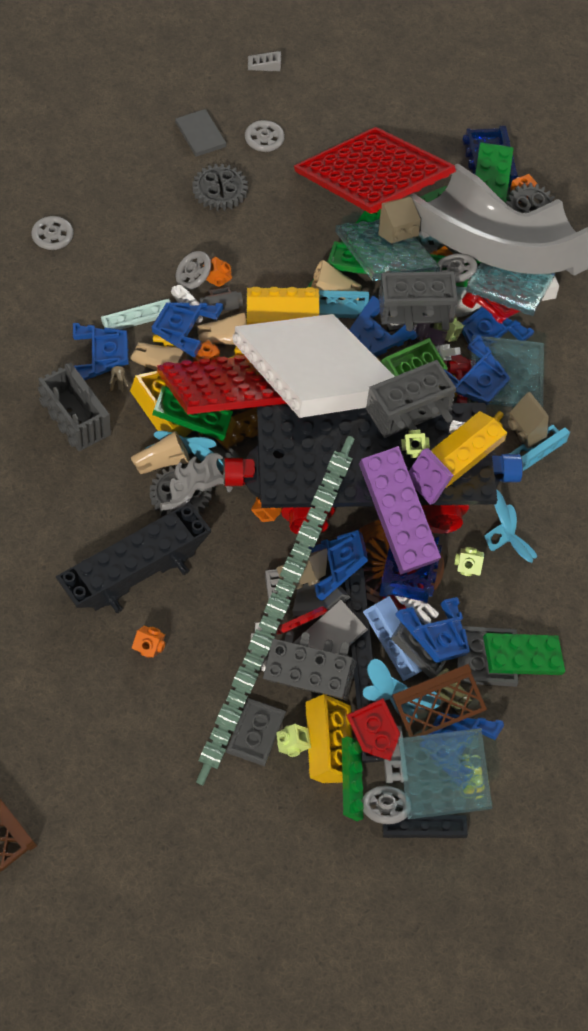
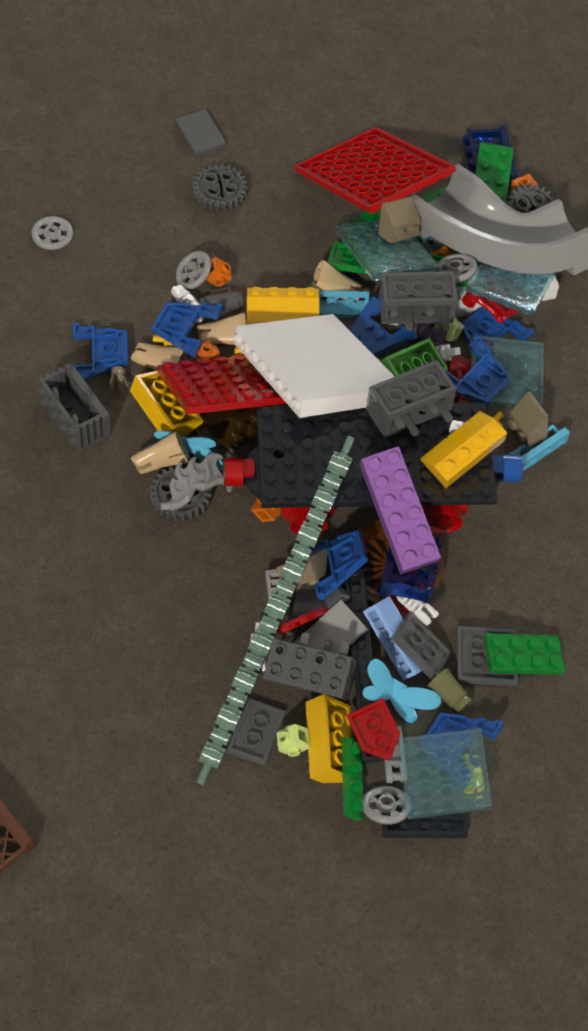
(134, 316): light aqua tile -> none
(149, 641): orange brick -> none
(152, 549): black piece -> none
(209, 423): green plate -> none
(264, 124): light grey plate -> none
(273, 65): light grey slope -> none
(412, 436): yellowish green brick -> none
(429, 476): medium lavender plate -> none
(435, 684): reddish brown fence -> none
(440, 639): blue wing -> none
(474, 566): yellowish green brick -> none
(507, 529): medium azure piece -> none

